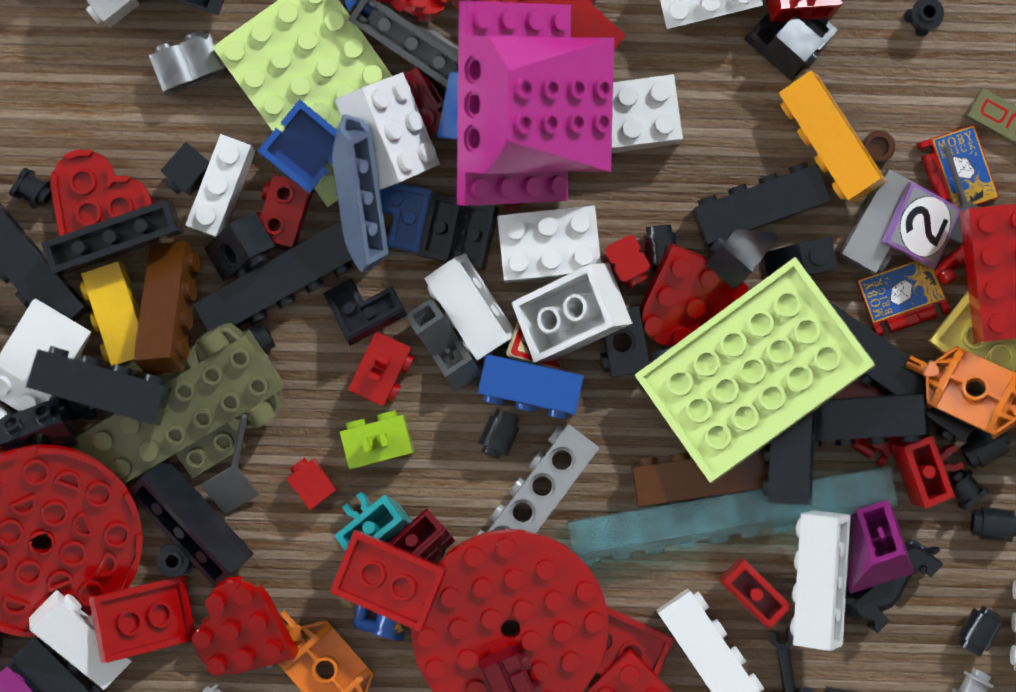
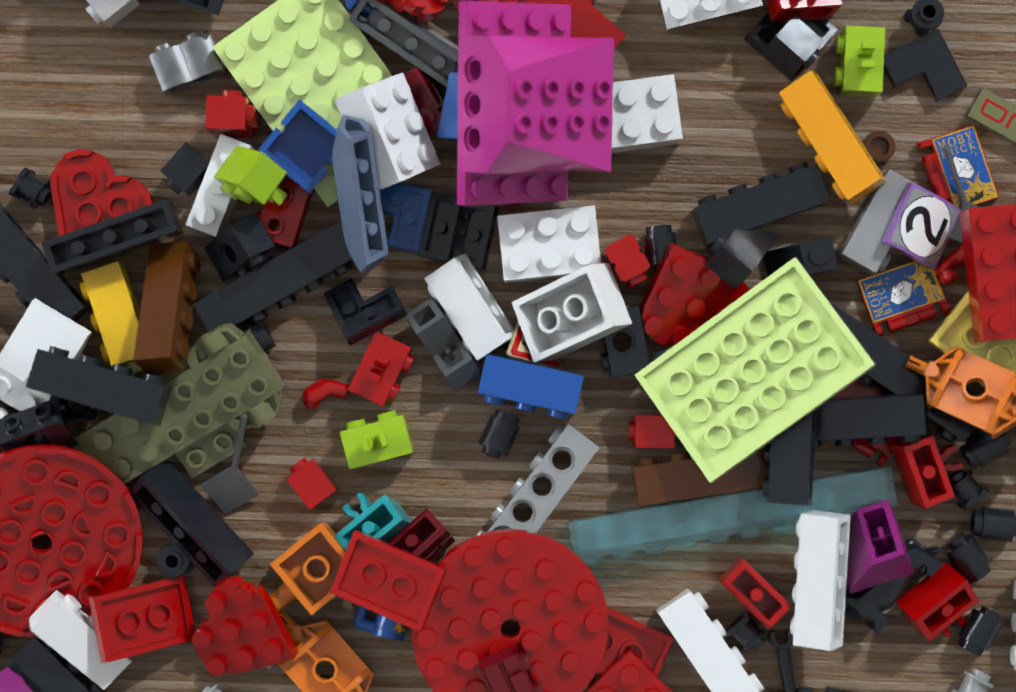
(231, 115): none -> red brick
(251, 177): none -> lime brick
(308, 569): none -> orange brick
(321, 389): none -> red arm
(650, 432): none -> red brick
(746, 632): none -> black brick
(860, 61): none -> lime brick
(929, 57): none -> black tile
(937, 602): none -> red brick
(967, 557): none -> black brick

